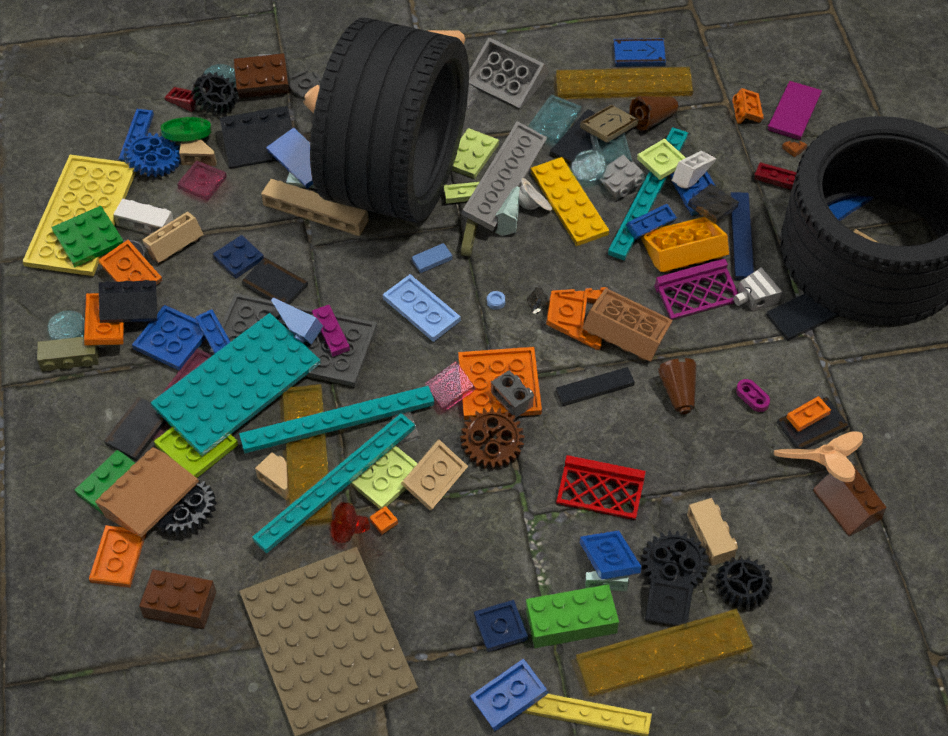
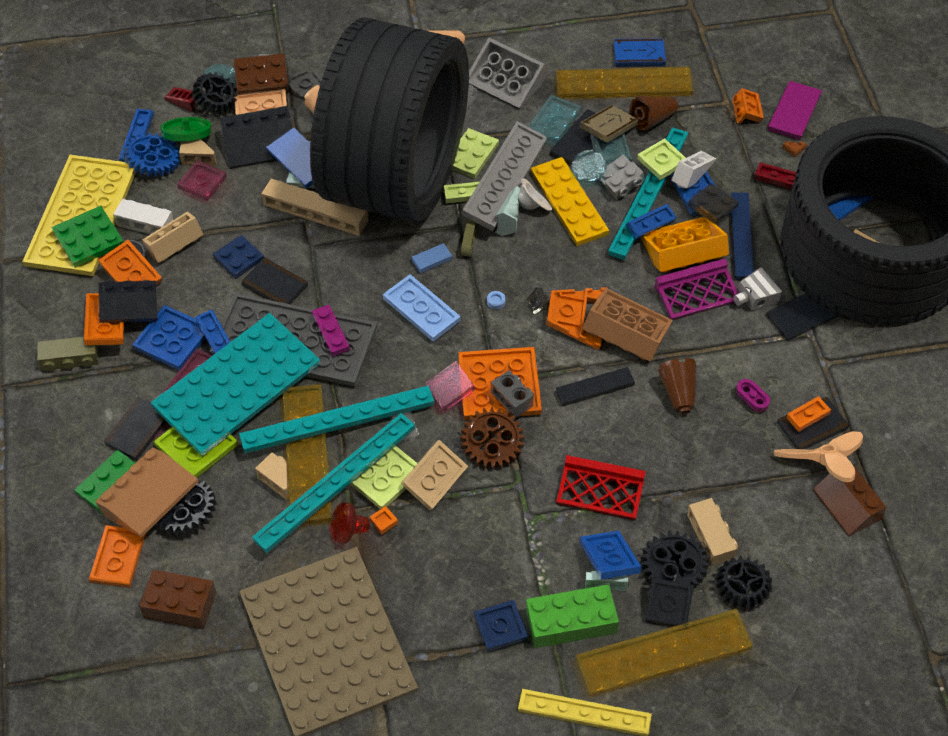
(66, 325): clear light blue tile -> none
(260, 100): none -> light nougat plate
(301, 324): medium blue slope -> none
(509, 694): plate -> none

